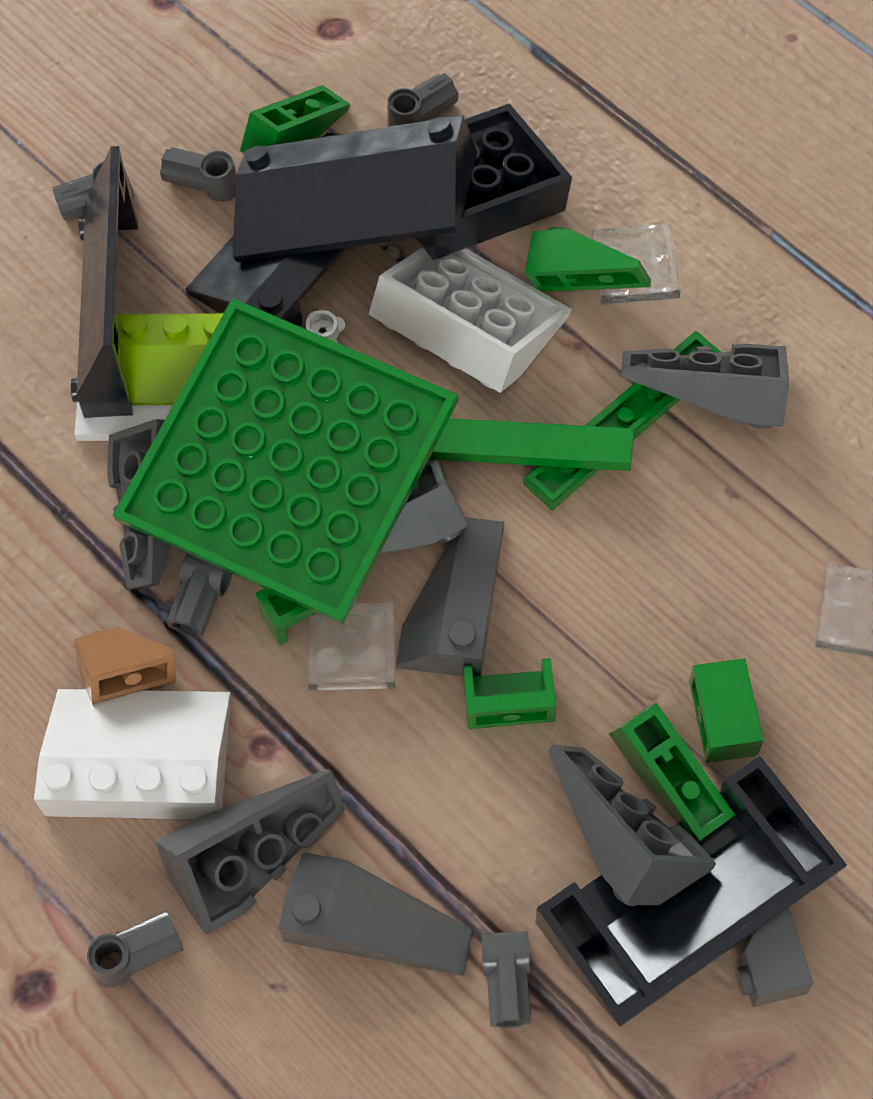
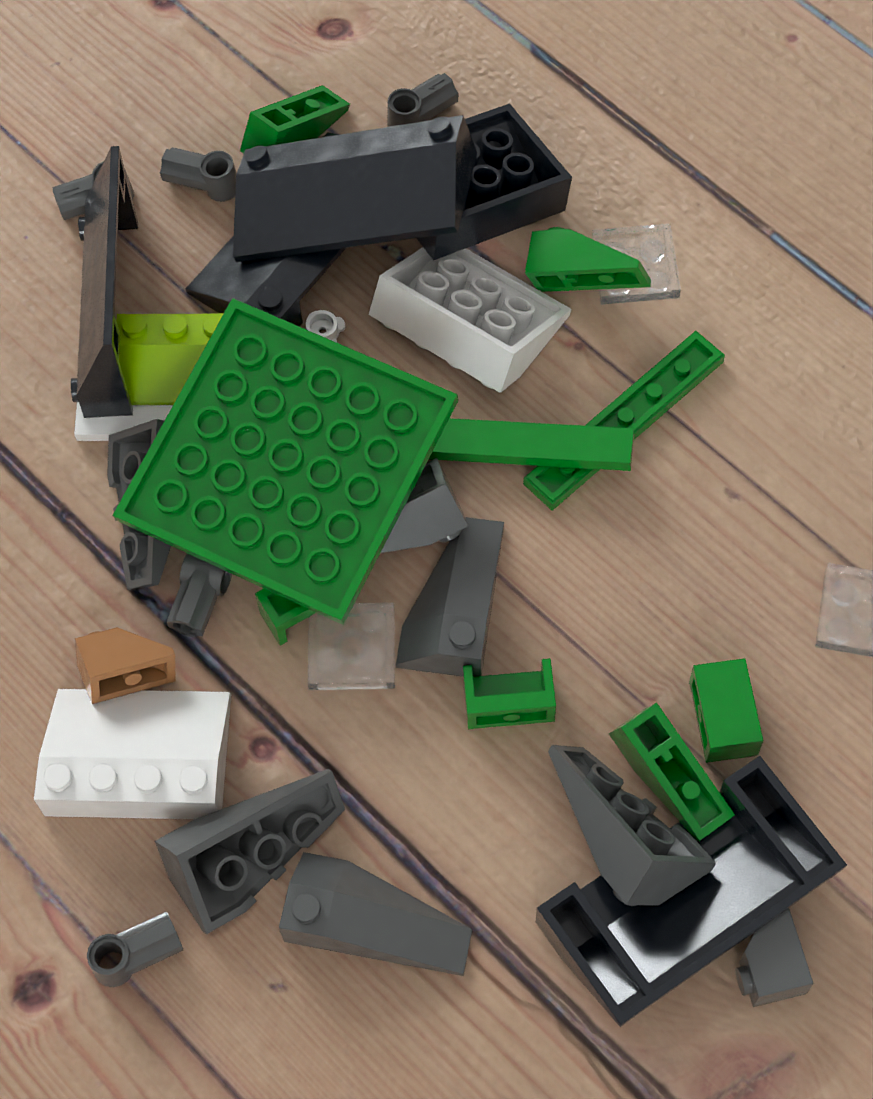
(506, 967): dark grey piece -> none
(738, 384): dark grey wedge -> none

